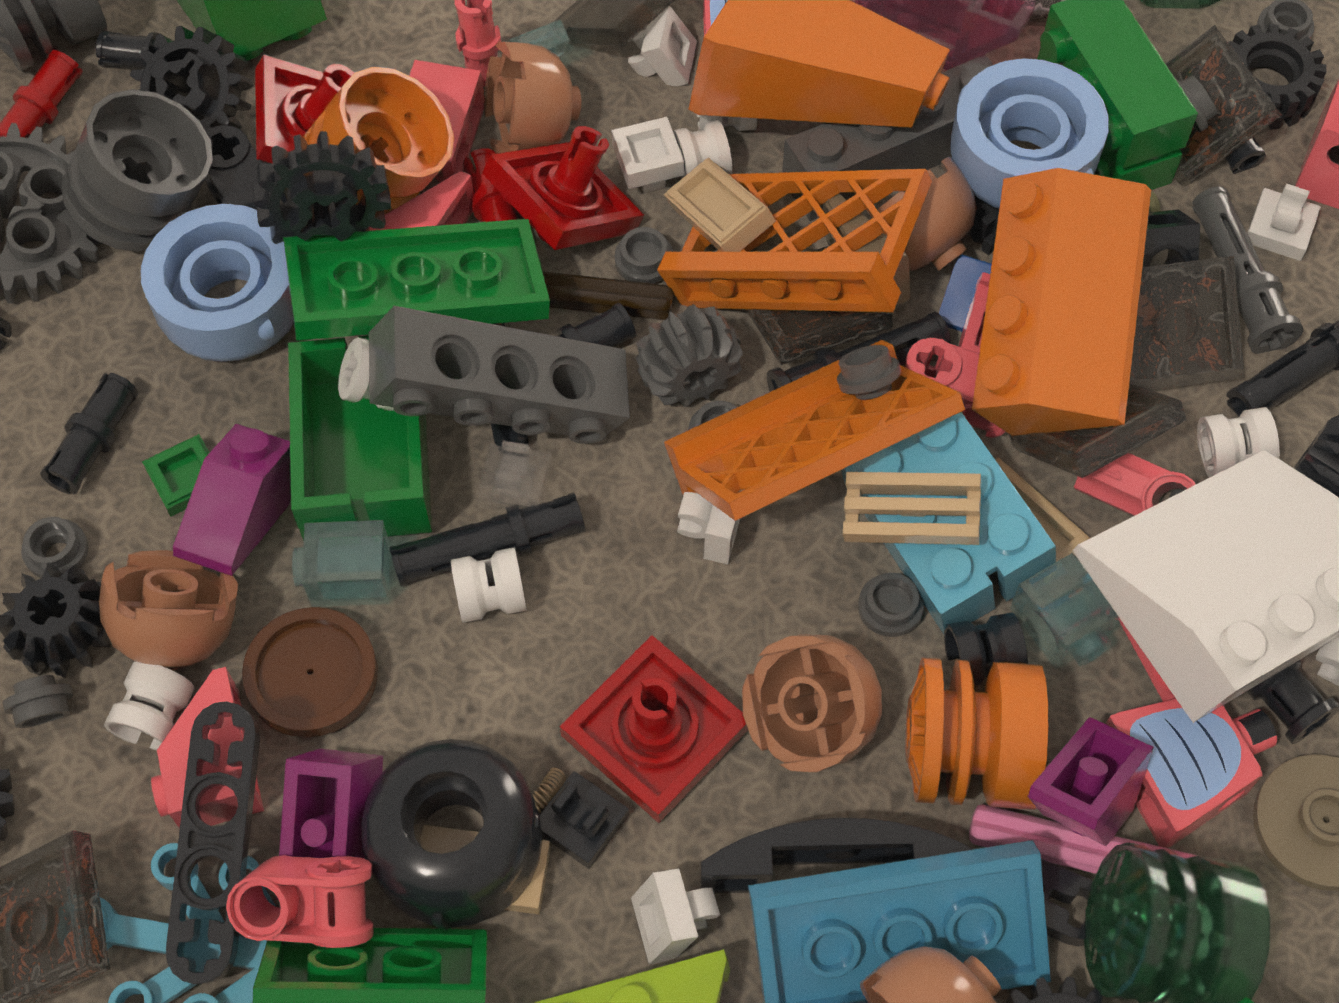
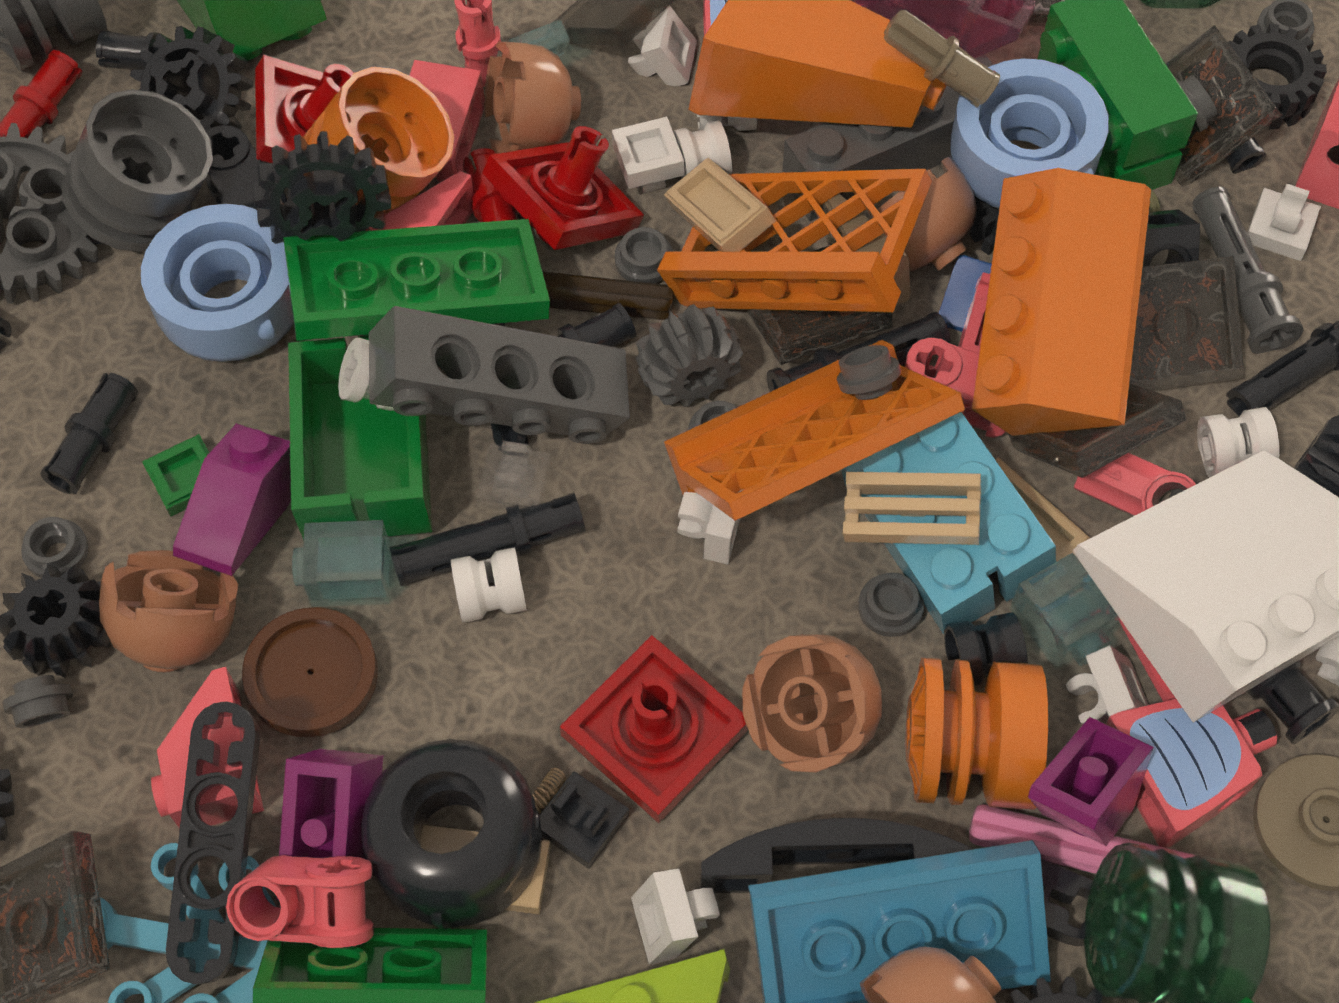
(149, 703): white wheel -> none
(941, 58): none -> dark tan axle
(1113, 680): none -> white tile

